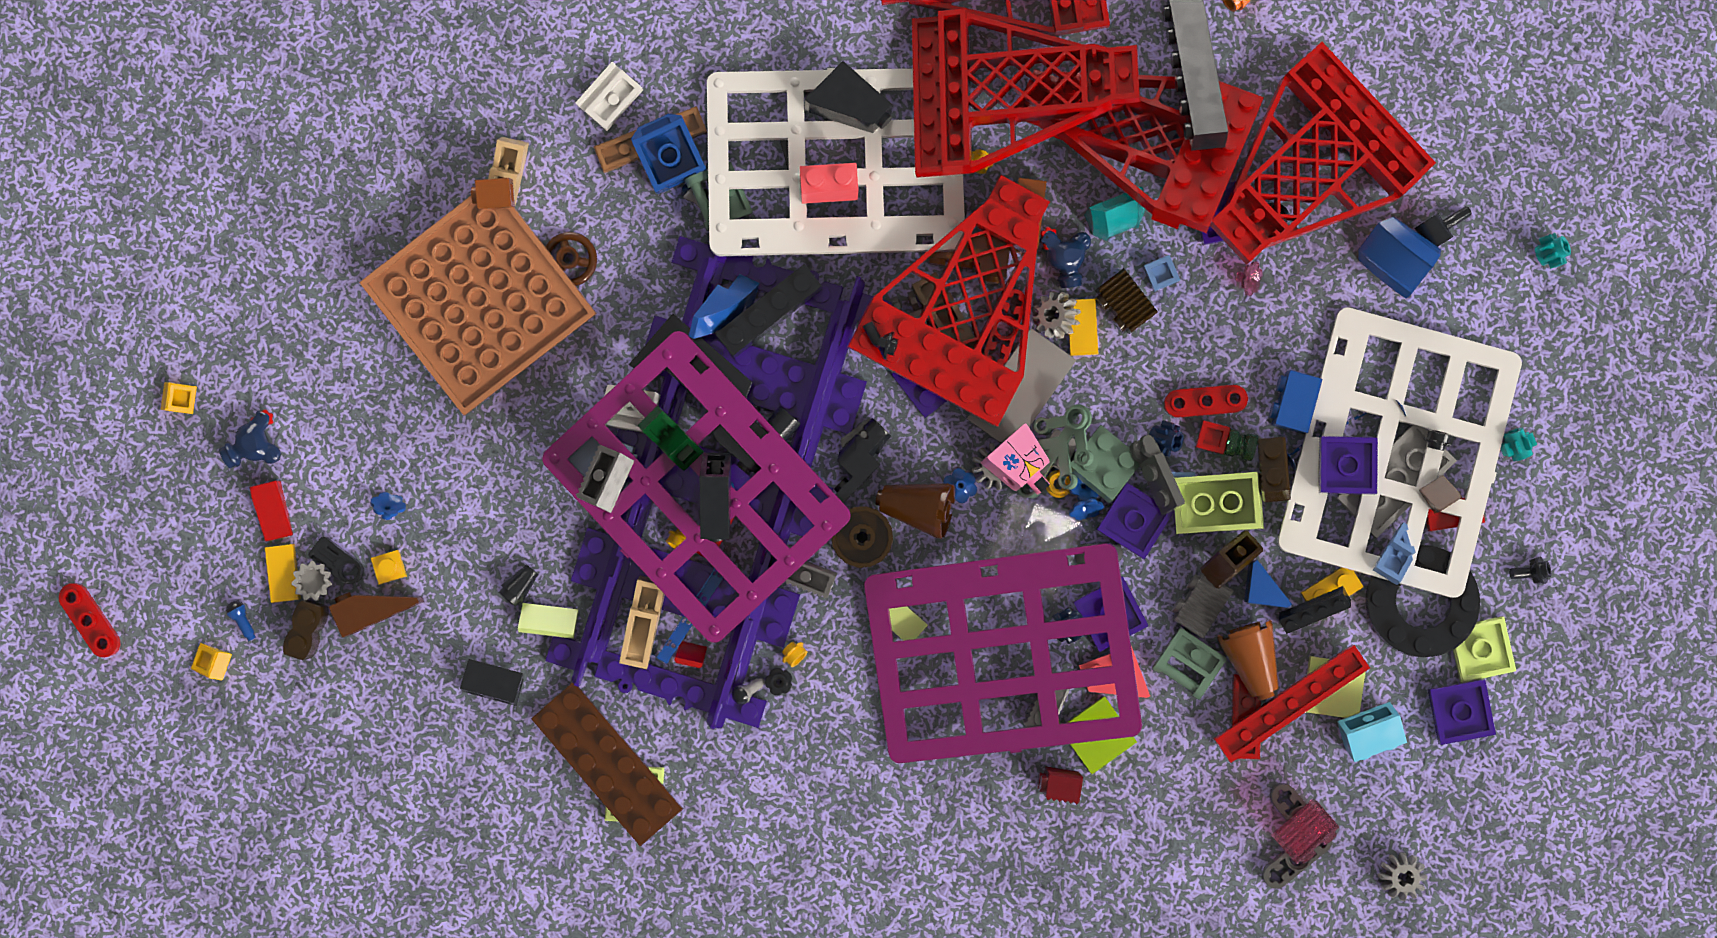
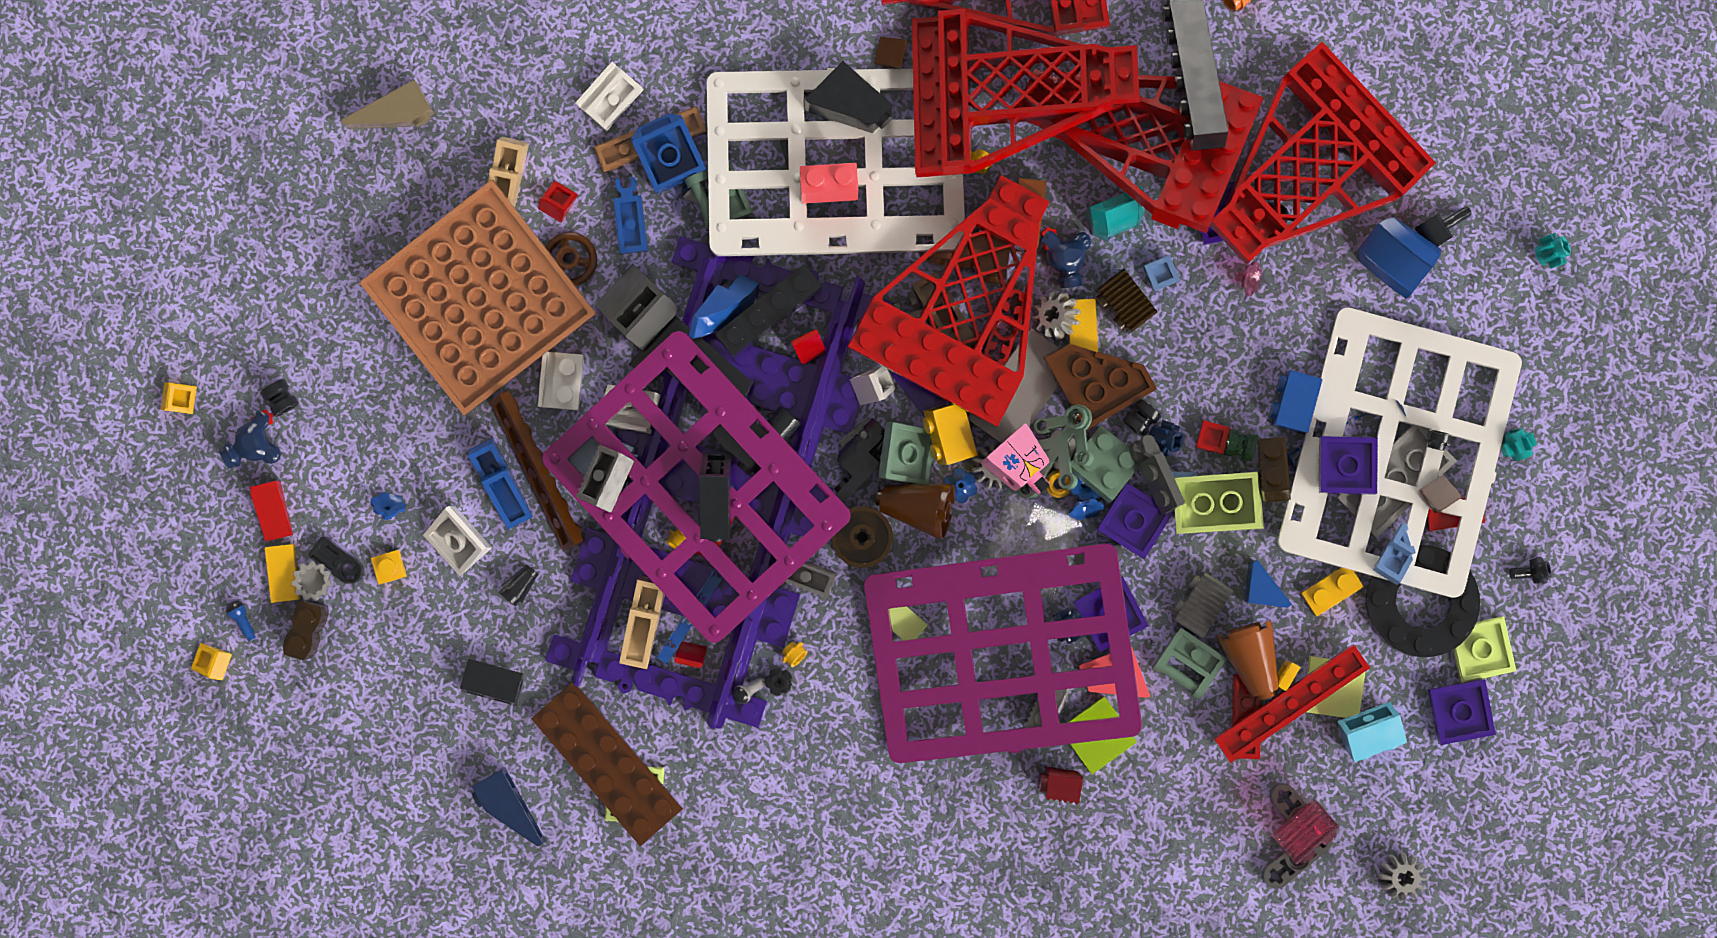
(99, 627): red plate -> none
(279, 397): none -> black wheel
(363, 611): reddish brown slope -> none
(399, 108): none -> dark tan slope
(456, 540): none -> white slope
(493, 193): dark orange brick -> none
(499, 483): none -> blue slope
(504, 802): none -> dark blue slope
(531, 462): none -> reddish brown plate
(548, 620): yellowish green tile -> none
(557, 201): none -> red slope
(560, 381): none -> white plate
(630, 219): none -> blue plate
(637, 307): none -> dark grey slope
(670, 438): dark green slope -> none
(808, 346): none -> red slope
(873, 385): none -> white slope
(886, 344): black plate -> none
(890, 52): none -> reddish brown slope
(905, 454): none -> sand green plate
(949, 434): none -> yellow brick
(1098, 380): none -> reddish brown plate
(1138, 423): none -> black wheel
(1193, 401): red plate -> none
(1231, 559): dark brown brick -> none
(1287, 674): none -> yellow tile
(1315, 610): black piece -> none

